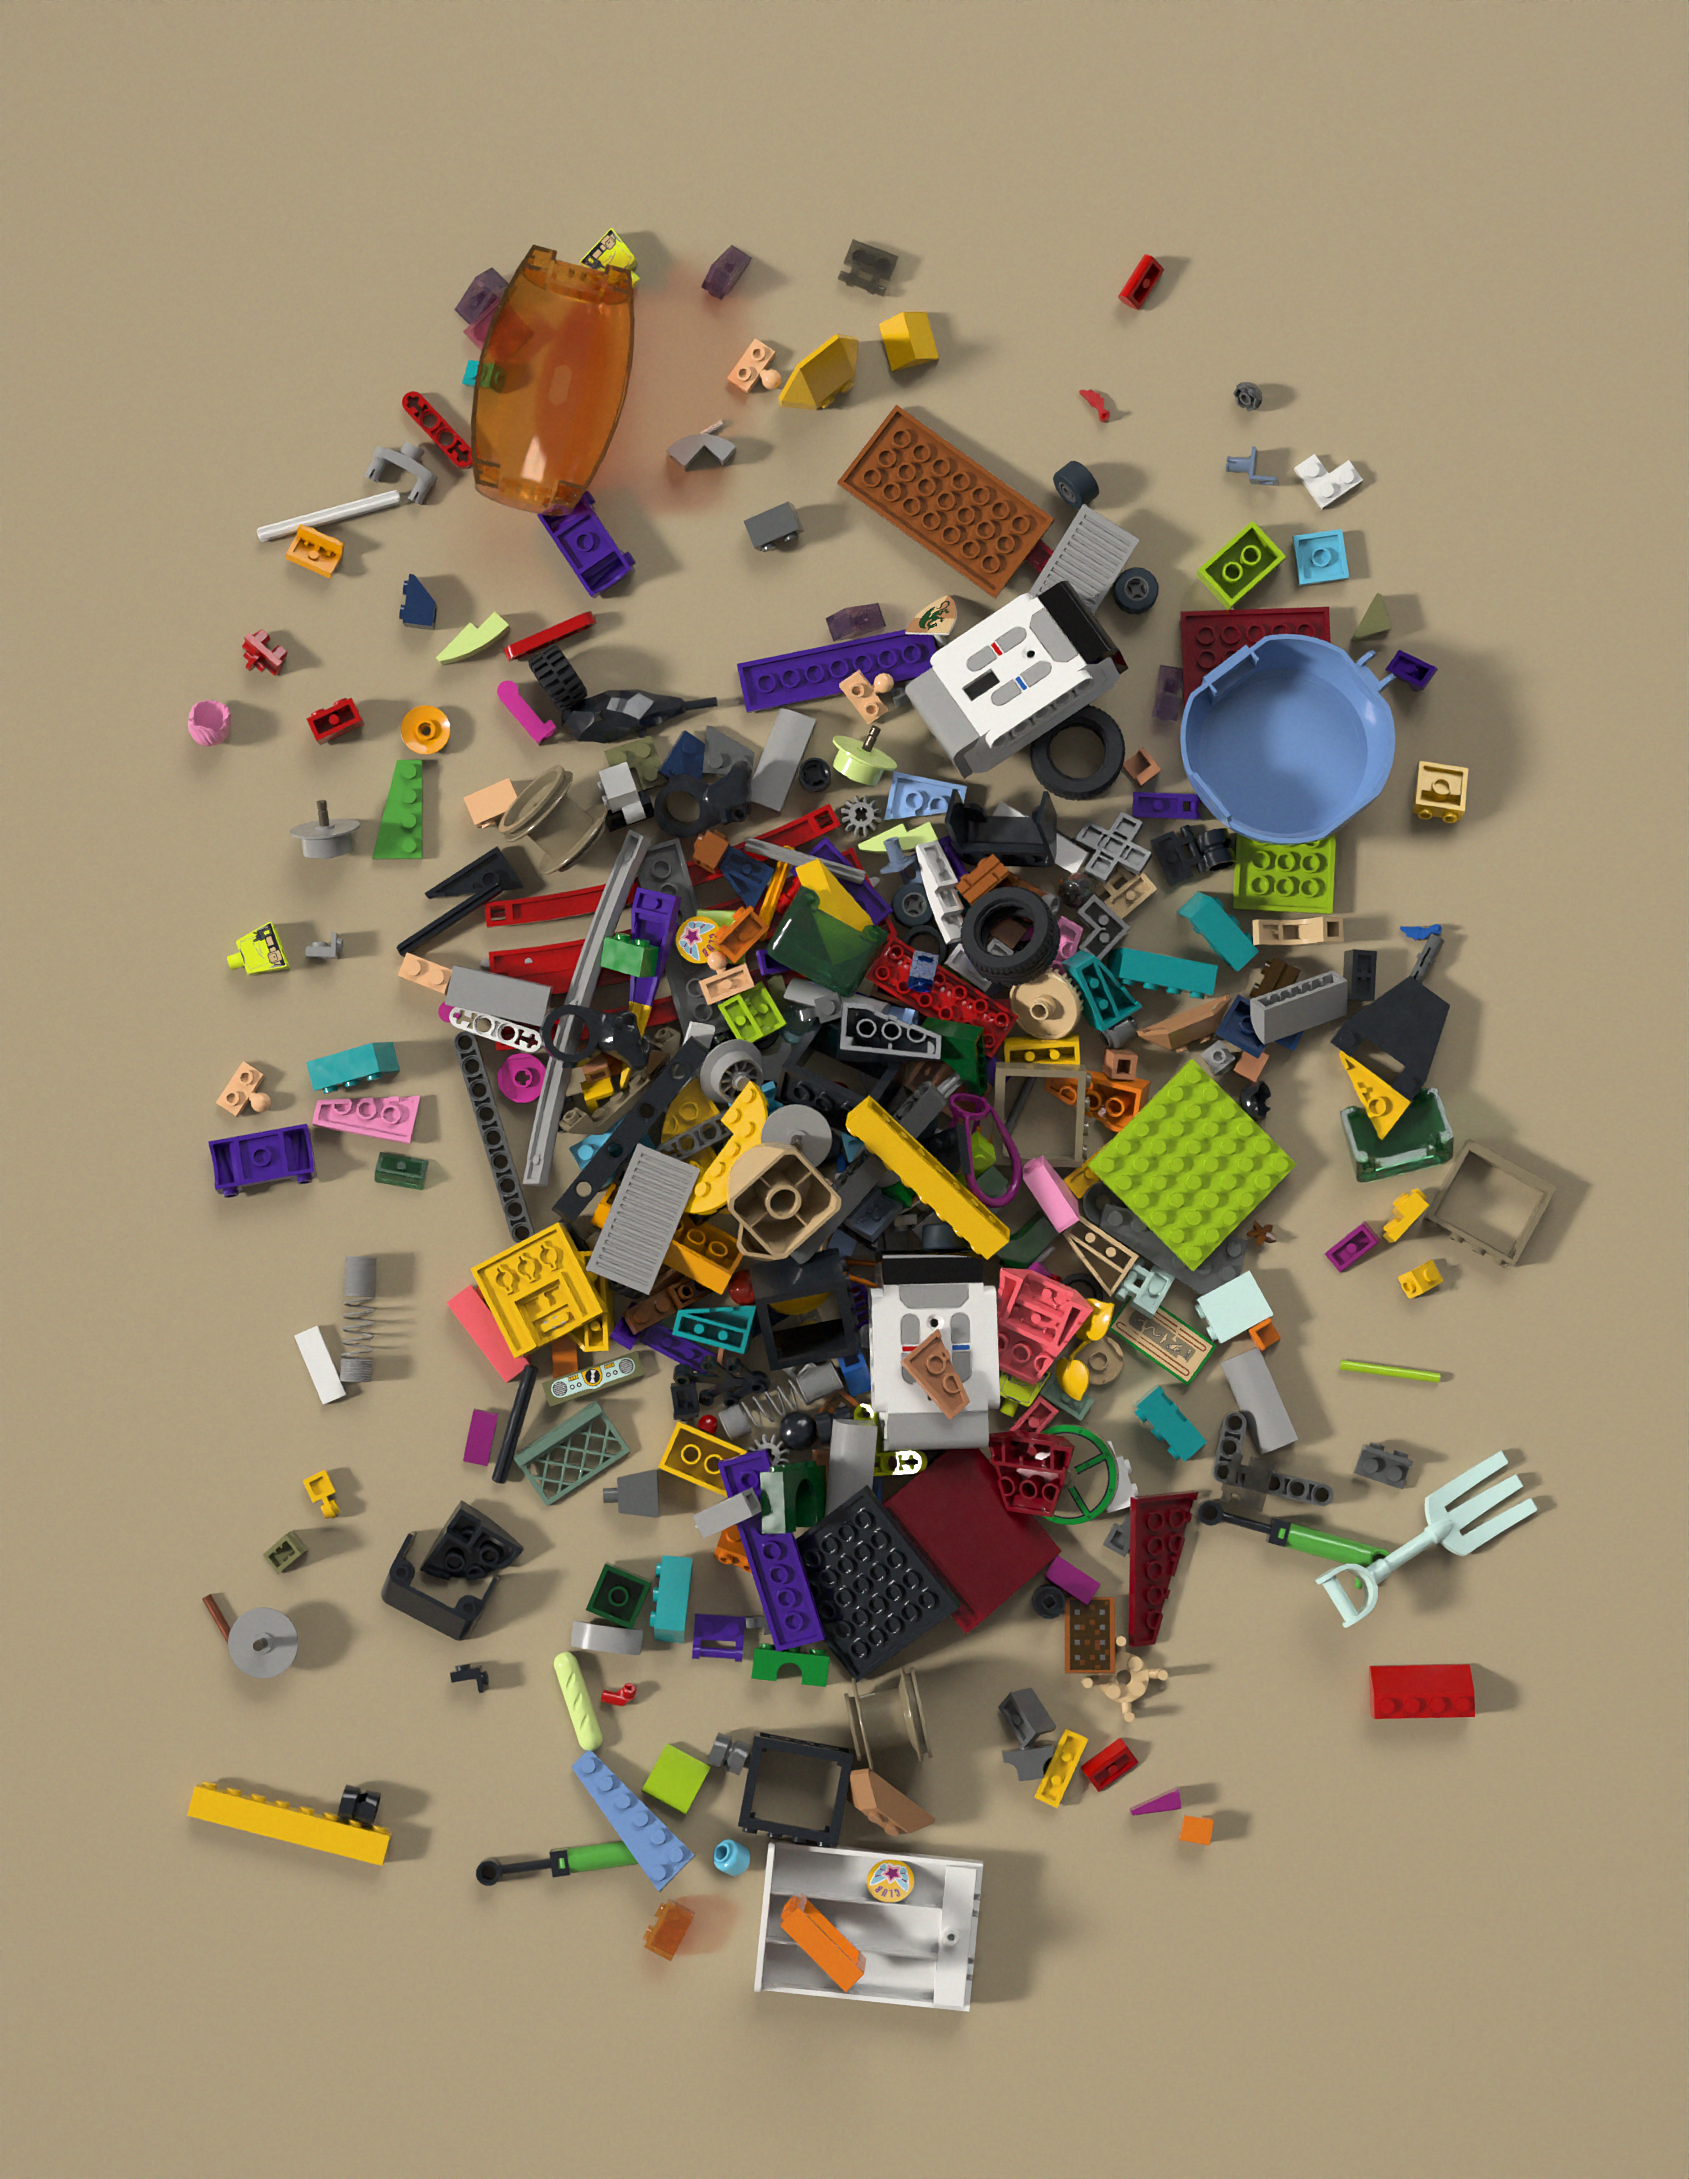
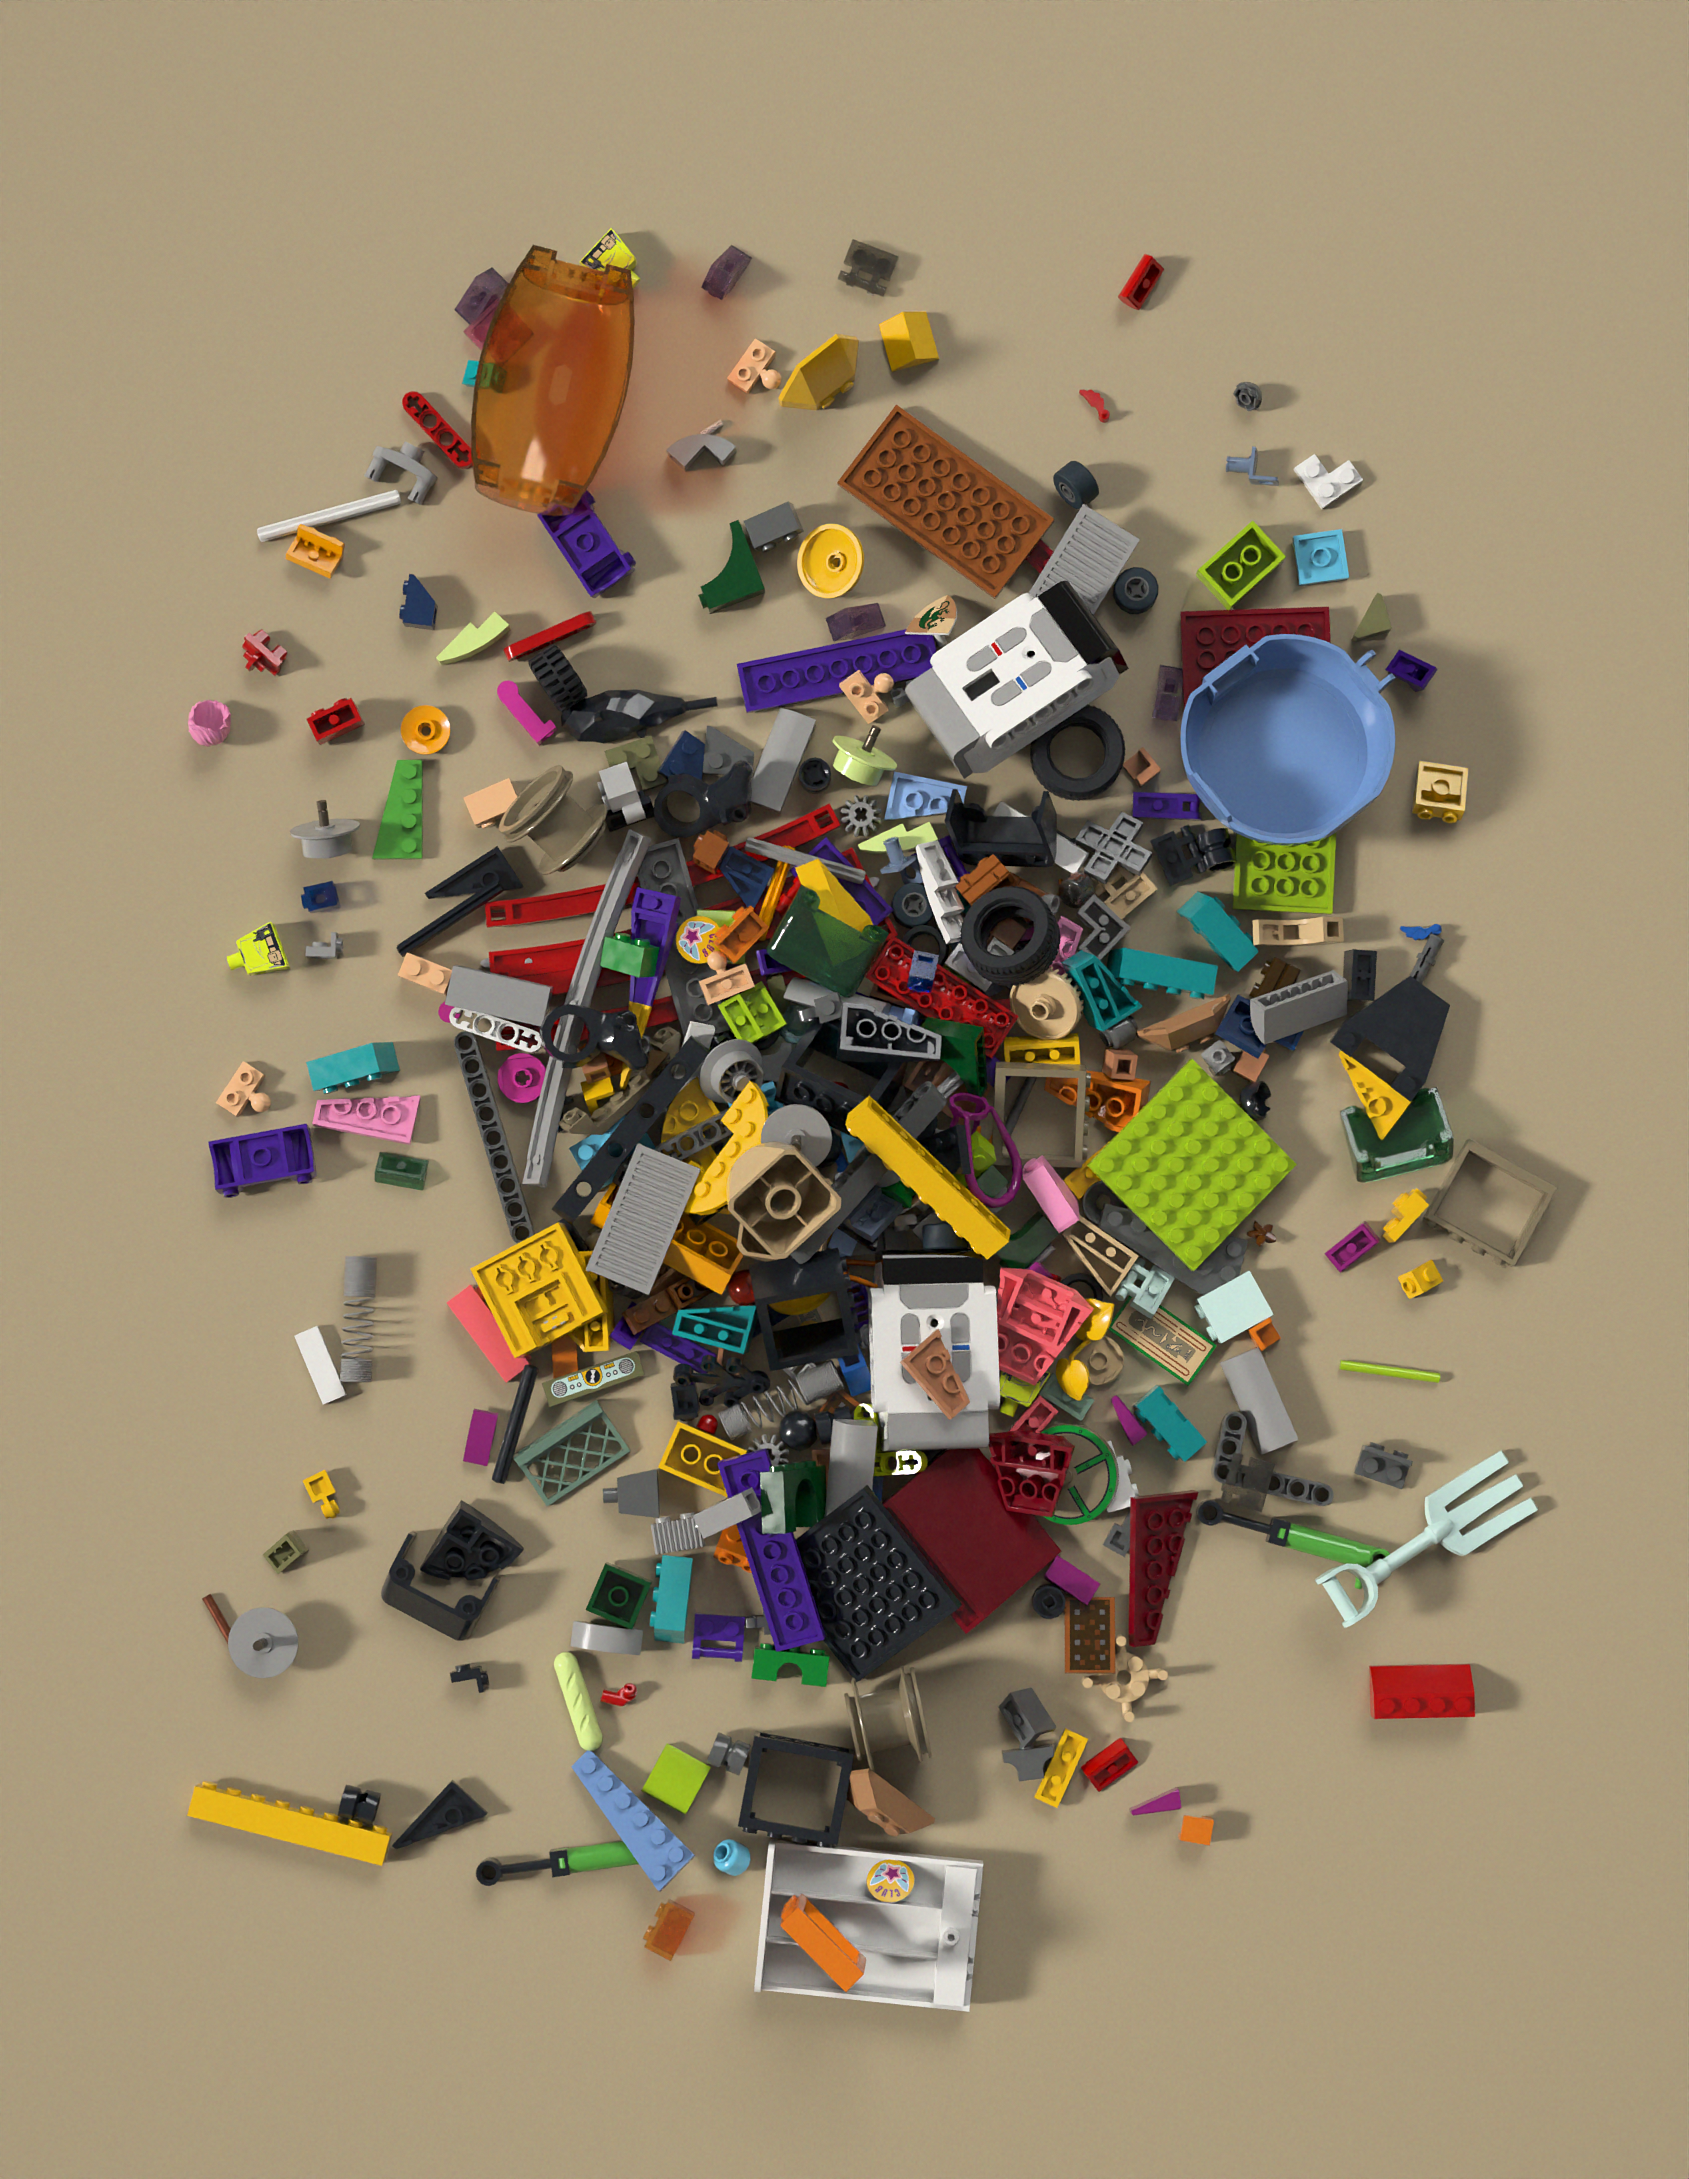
(327, 889): none -> clear blue brick
(448, 1810): none -> black wing
(676, 1534): none -> light grey brick
(738, 578): none -> dark green arch
(820, 558): none -> yellow dish
(1131, 1426): none -> magenta slope

